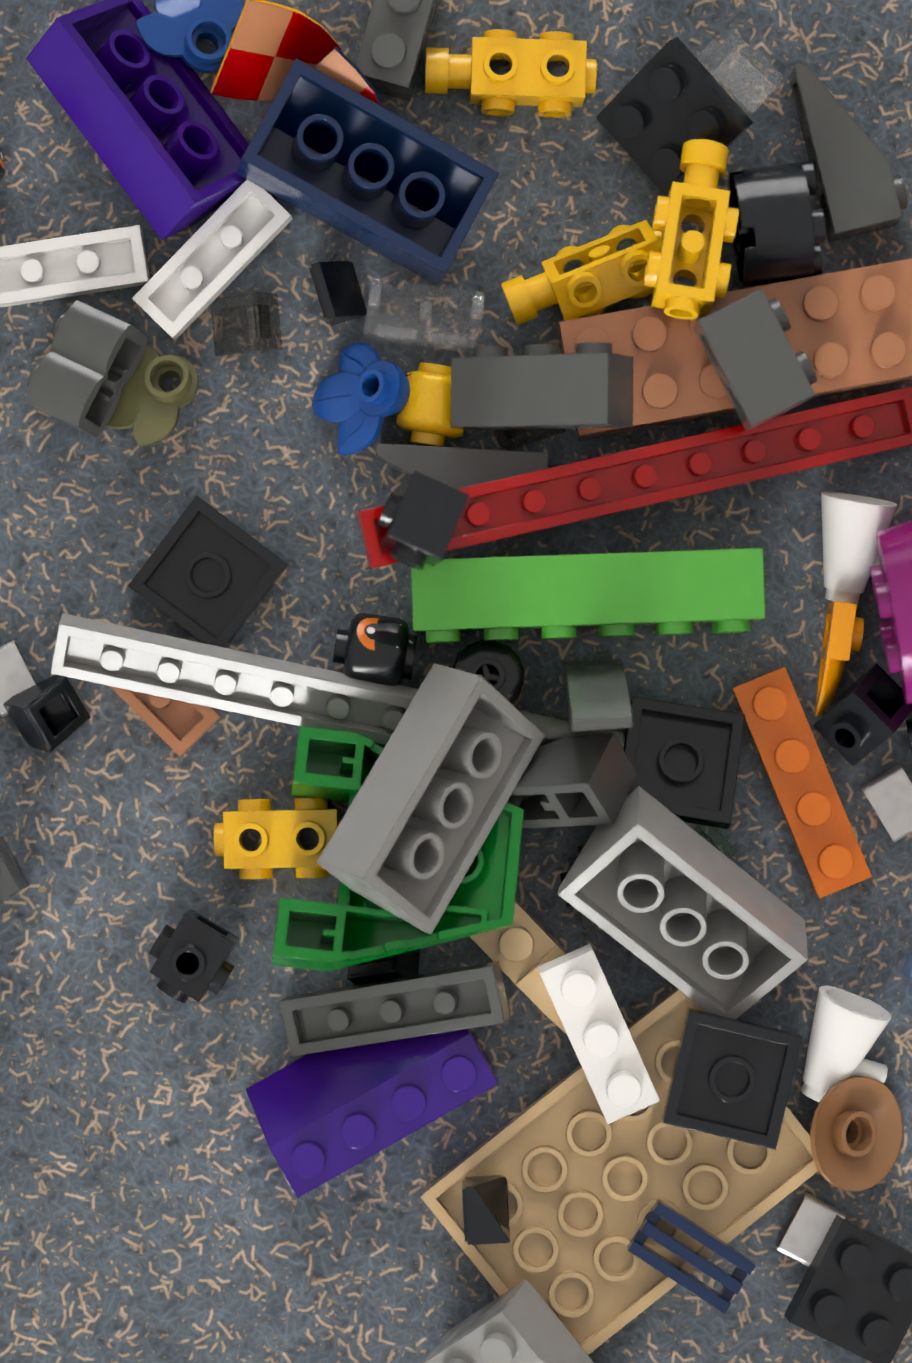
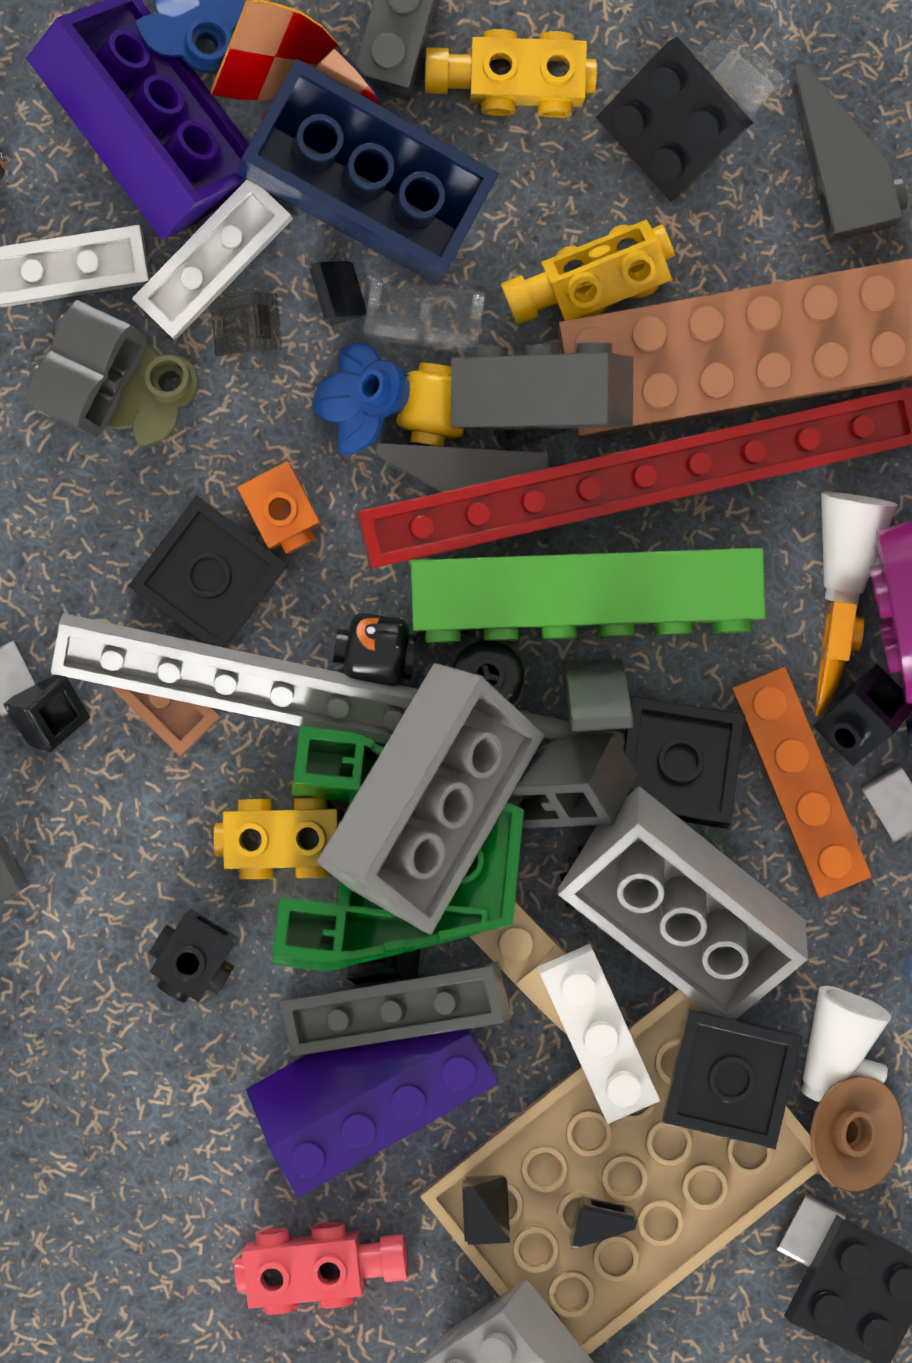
(281, 508): none -> orange brick
(300, 1265): none -> coral brick
(421, 520): black brick -> none
(600, 1220): none -> black slope
(693, 253): yellow brick -> none
(731, 1283): dark blue tile -> none
(756, 358): dark grey brick -> none
(776, 223): black brick -> none

